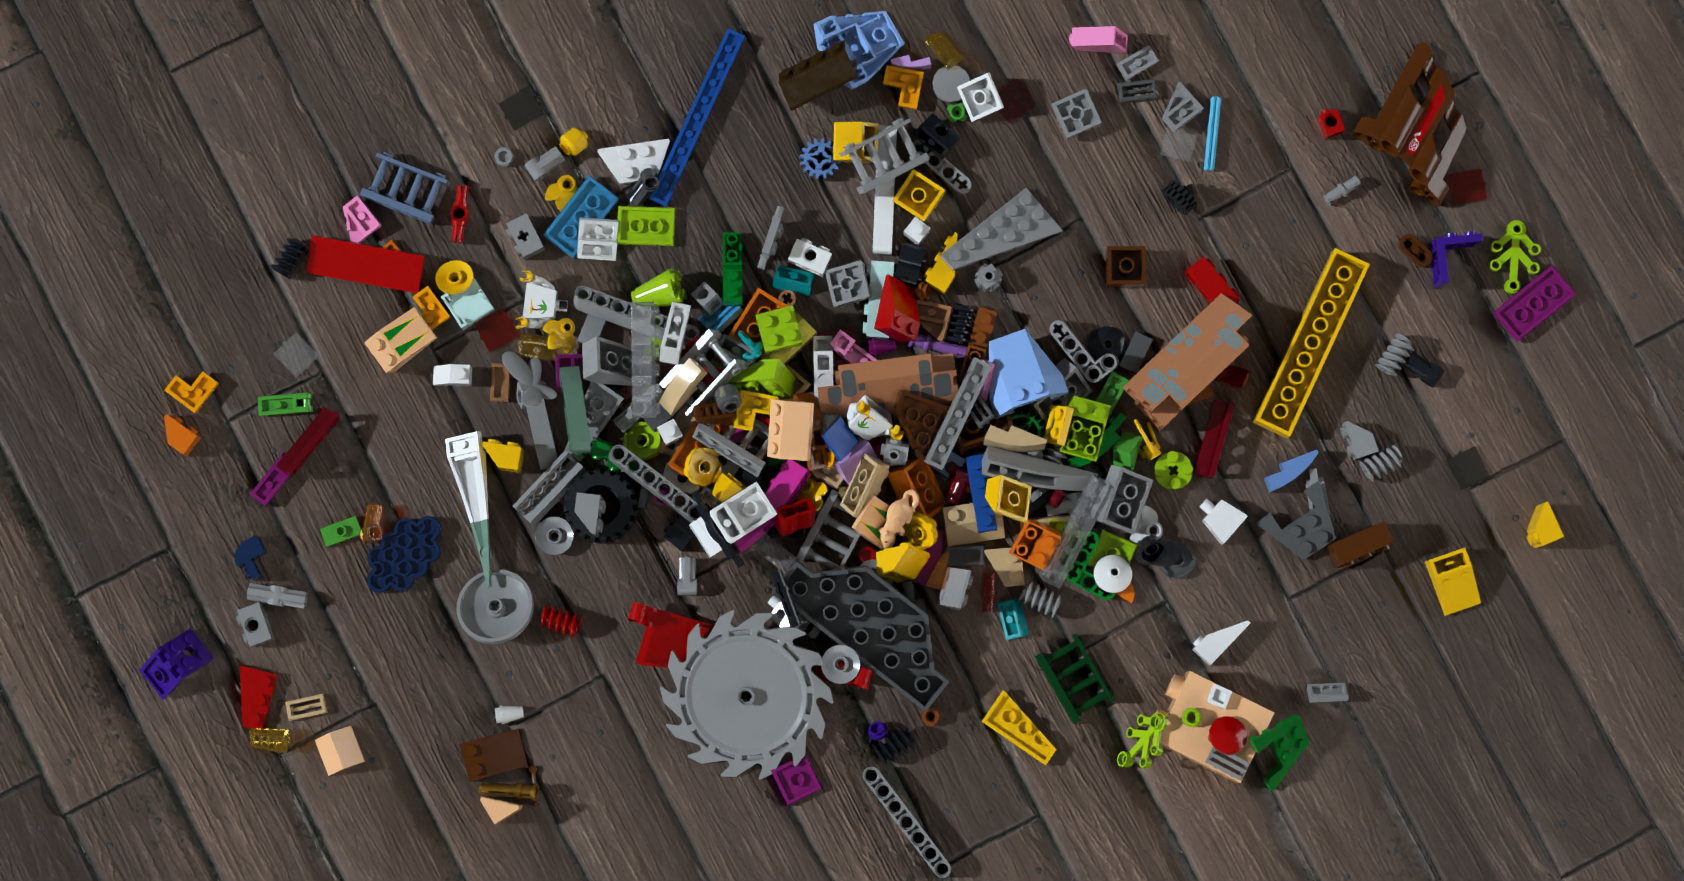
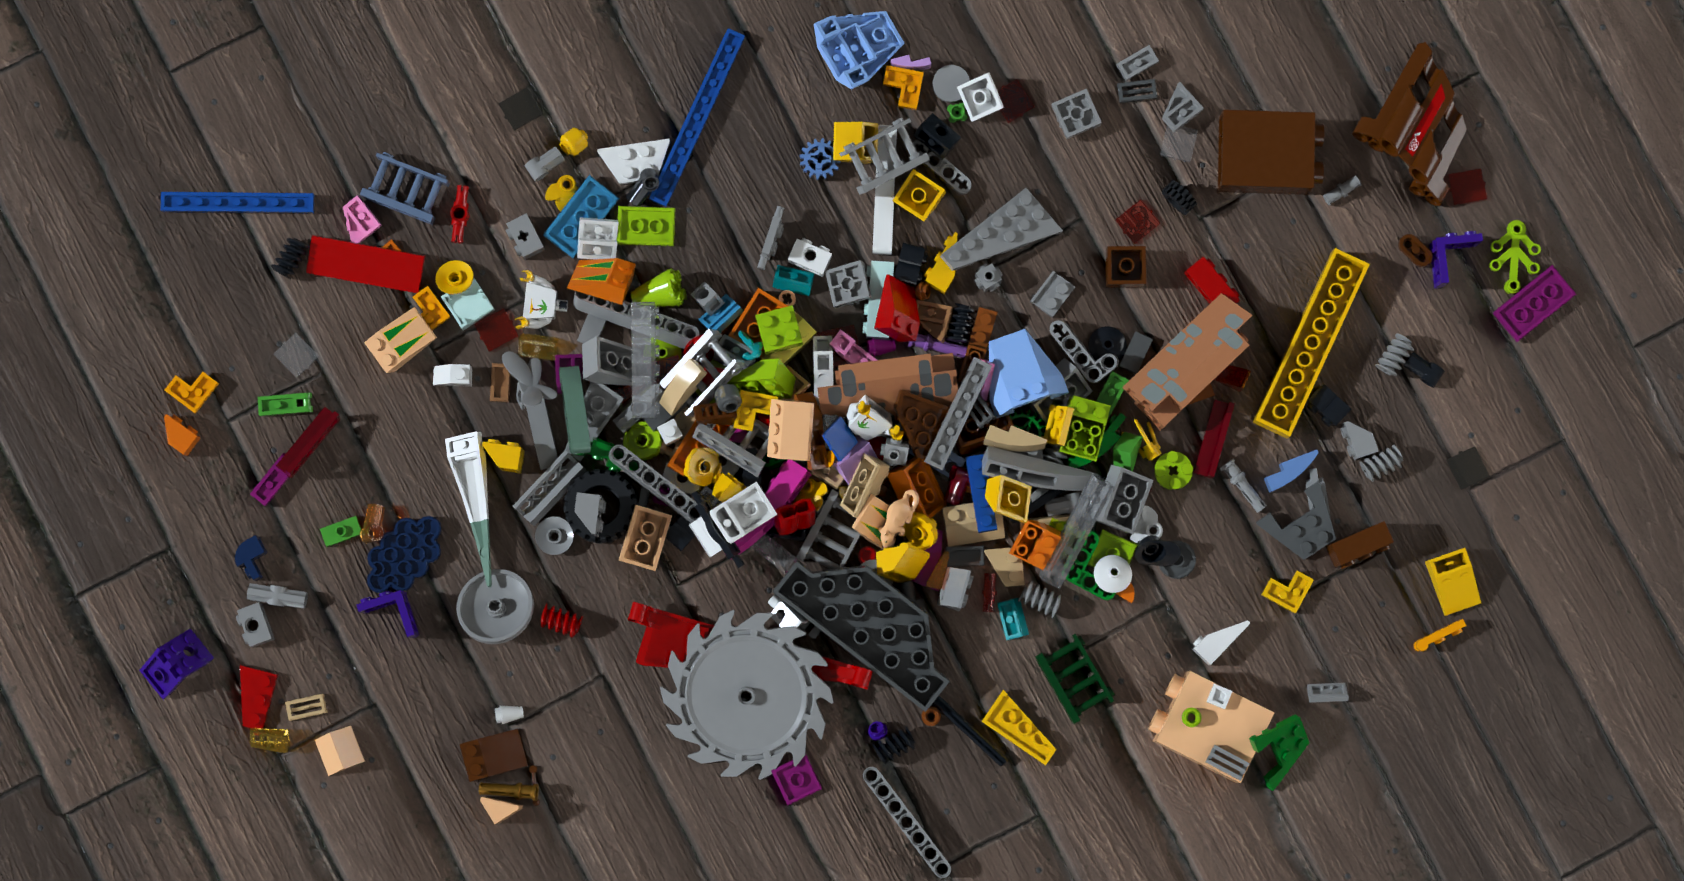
(237, 202): none -> blue plate
(389, 598): none -> dark purple bracket
(504, 157): light grey tile -> none
(559, 336): yellow plate -> none
(603, 278): none -> orange slope
(645, 537): none -> light nougat slope
(674, 333): white slope -> none
(687, 576): light grey piece -> none
(732, 269): green slope -> none
(783, 591): black pin -> none
(818, 74): dark brown slope -> none
(833, 671): light grey dish -> none
(916, 231): white brick -> none
(943, 49): clear yellow slope -> none
(970, 731): none -> black axle
(1052, 294): none -> light grey plate
(1057, 498): dark red tile -> none
(1099, 39): bright pink slope -> none
(1137, 221): none -> clear red piece
(1157, 724): lime plant -> none
(1212, 134): medium azure axle -> none
(1222, 519): white torso -> none
(1227, 735): red dish -> none
(1238, 478): none -> light grey pin
(1269, 152): none -> reddish brown brick
(1290, 596): none -> yellow plate
(1326, 130): red brick -> none
(1328, 405): none -> black brick
(1439, 635): none -> light orange plate
(1543, 526): yellow slope -> none

